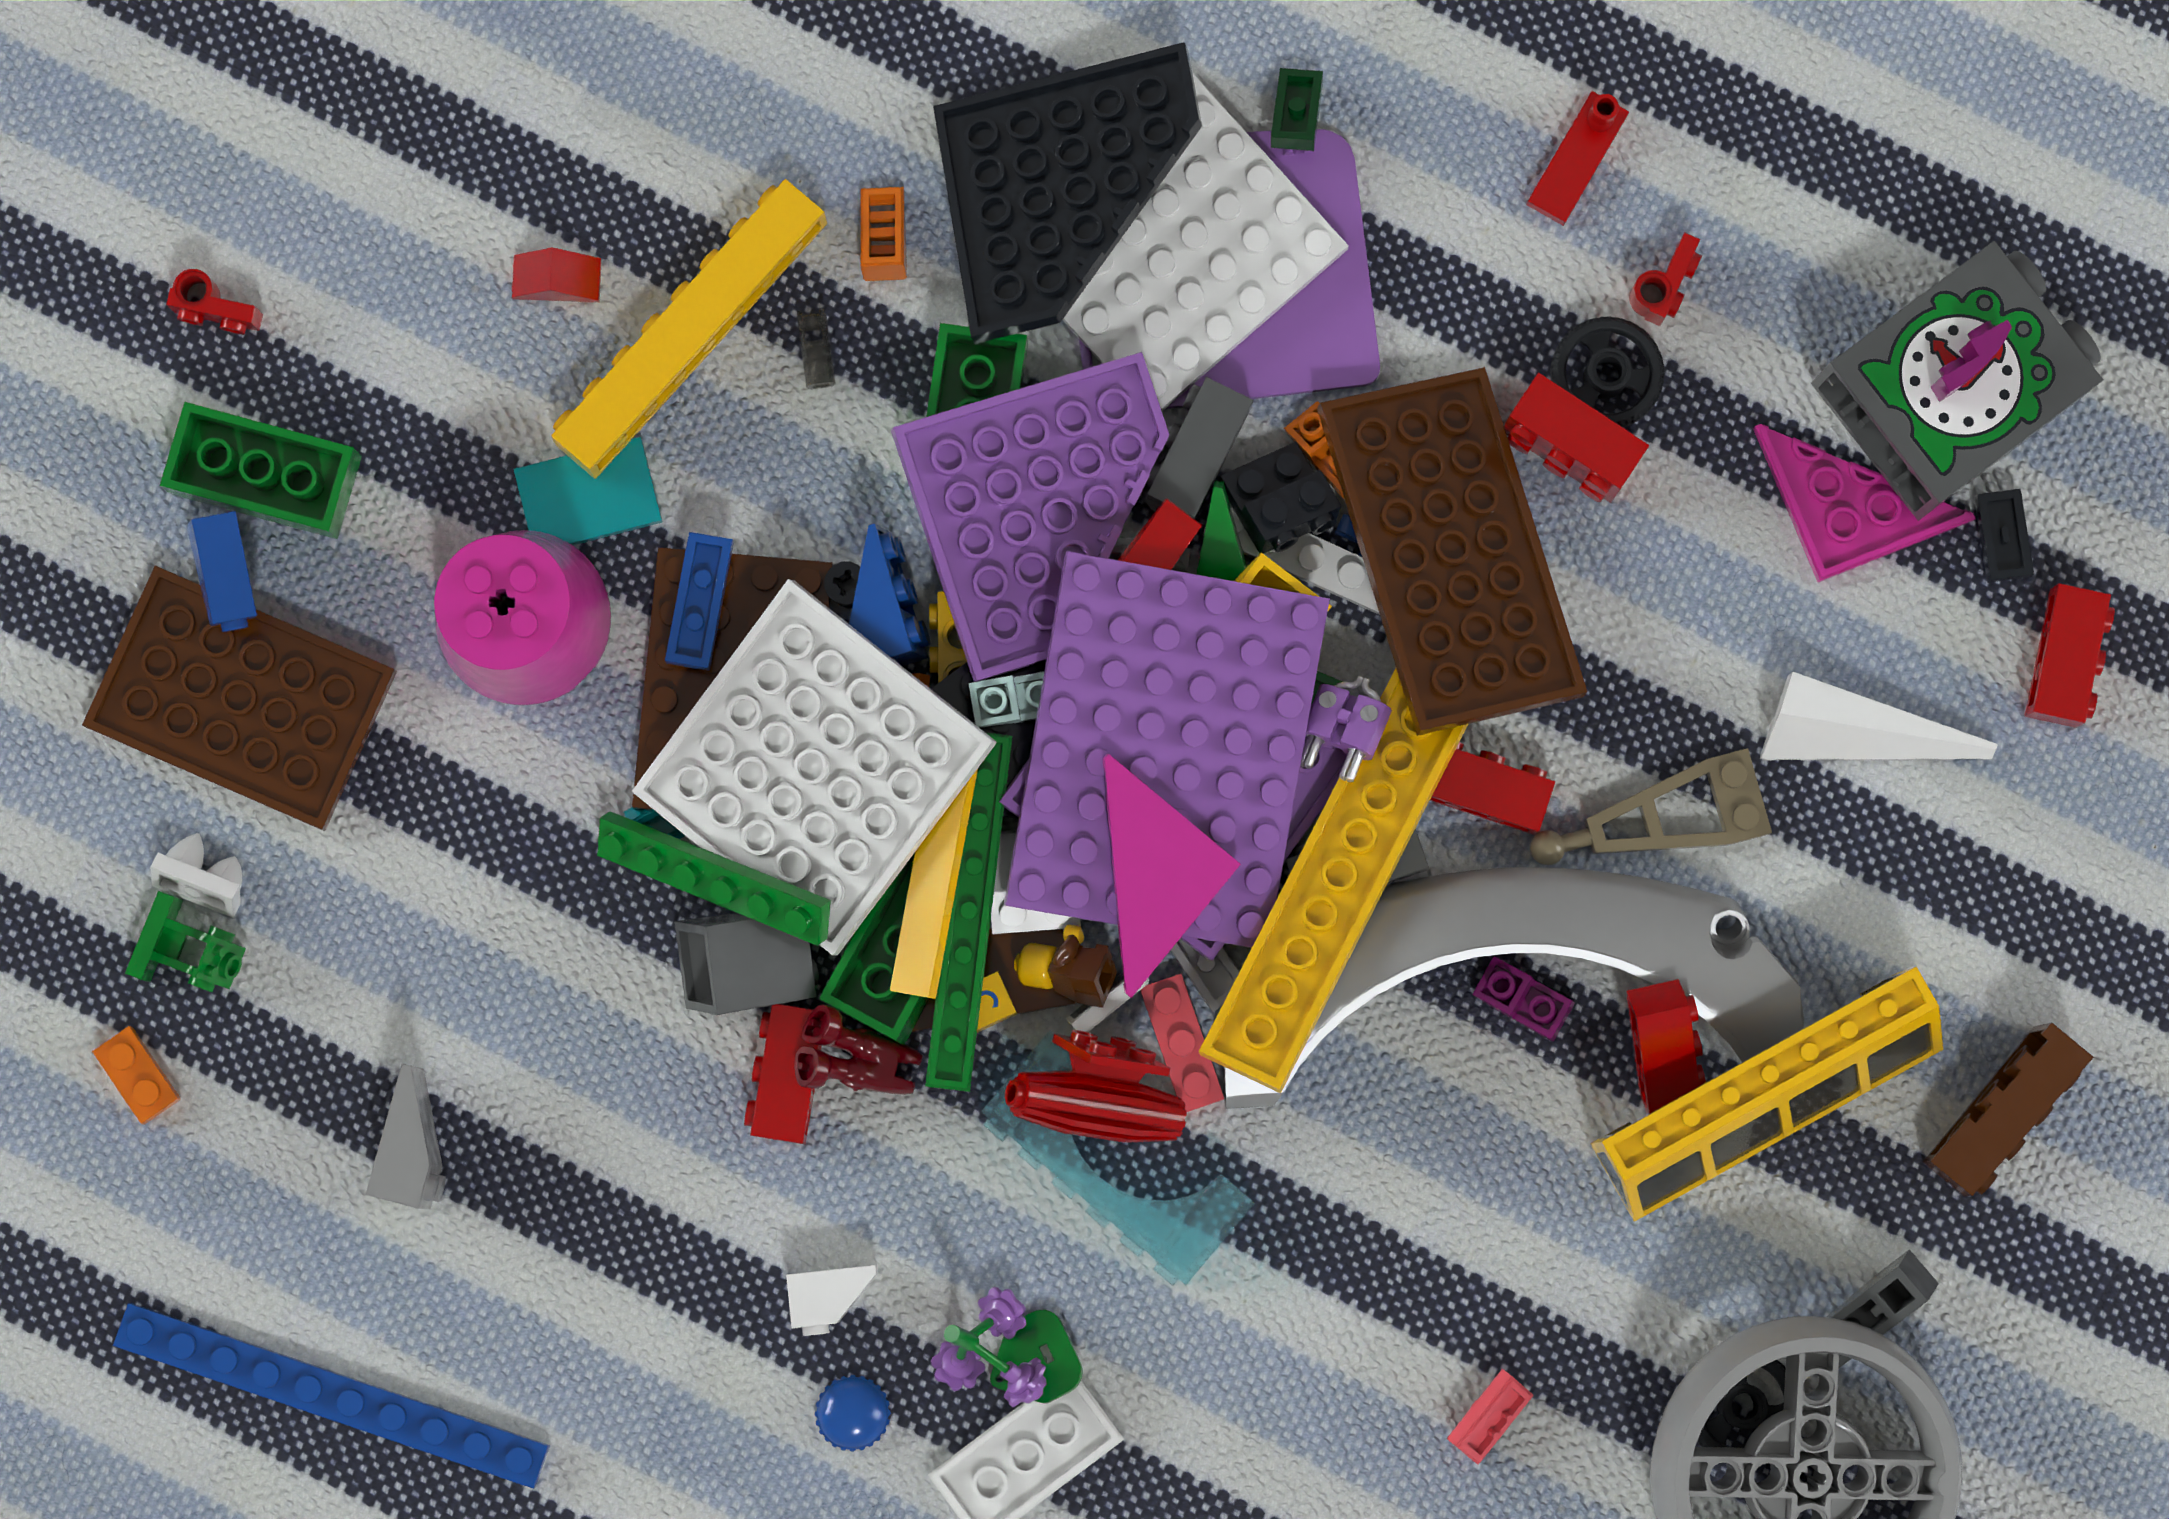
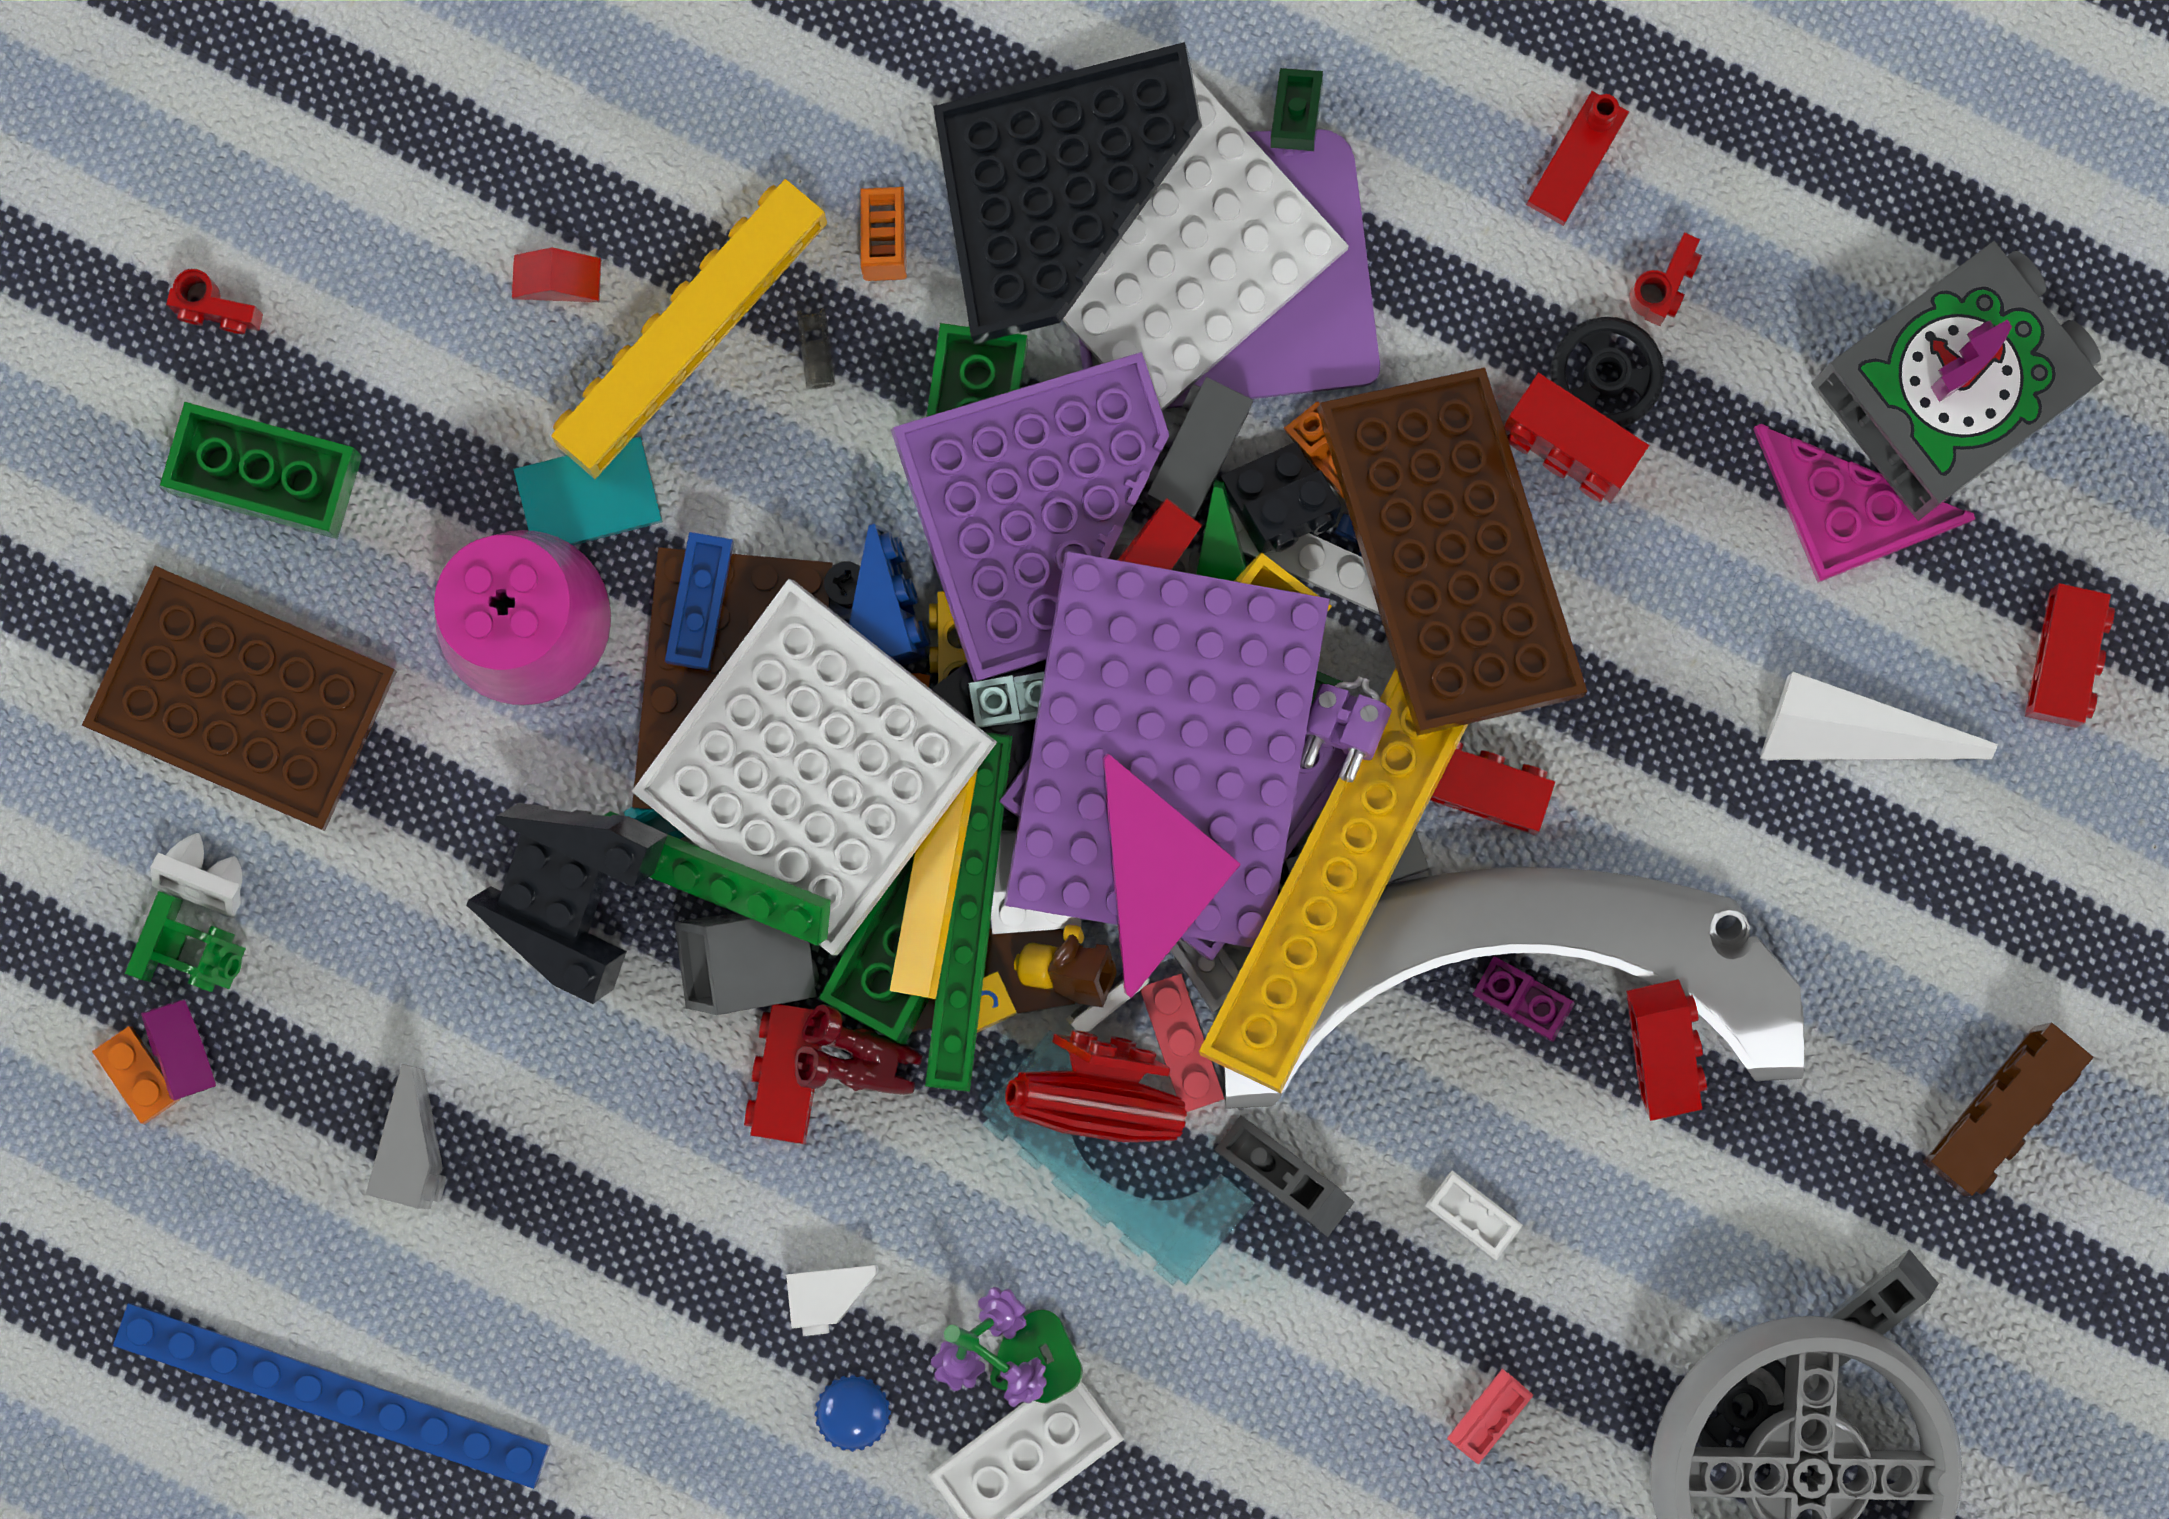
(178, 1049): none -> magenta slope
(222, 570): blue slope -> none
(557, 888): none -> black wedge
(1284, 1176): none -> dark grey slope
(1473, 1215): none -> white plate
(1735, 798): dark tan plate -> none
(1773, 1094): yellow window -> none
(2004, 535): black plate -> none

